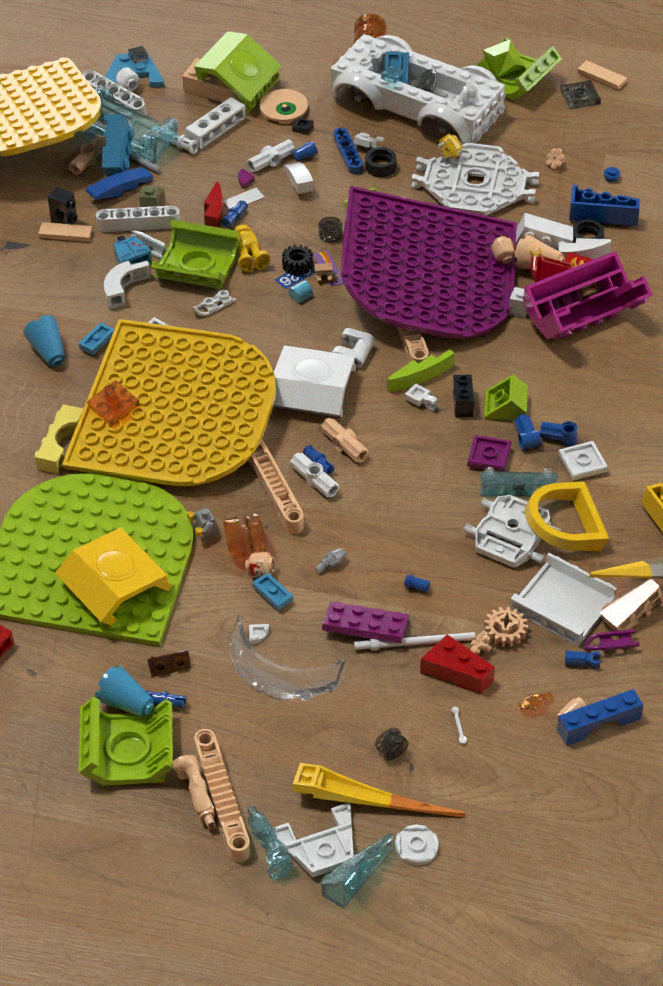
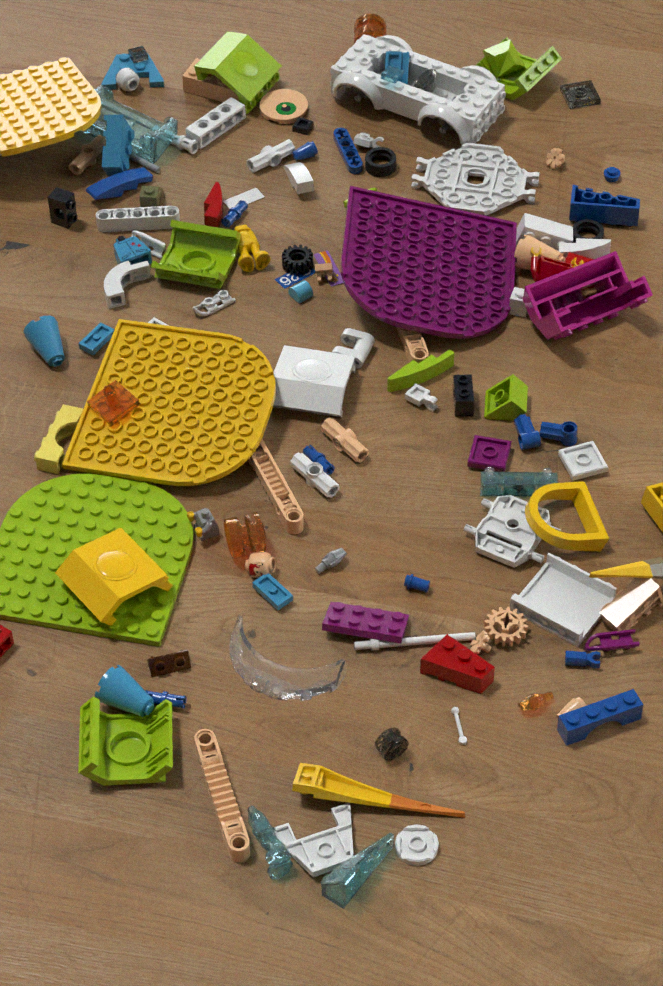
(65, 232): light nougat tile -> none
(120, 94): white beam -> none
(188, 768): light nougat piece -> none
(245, 178): magenta tile -> none
(258, 633): white tile -> none
(330, 228): clear smoke wheel -> none
(449, 146): yellow head -> none
(469, 90): white plate -> none
(503, 249): light nougat head -> none
(602, 75): light nougat tile -> none

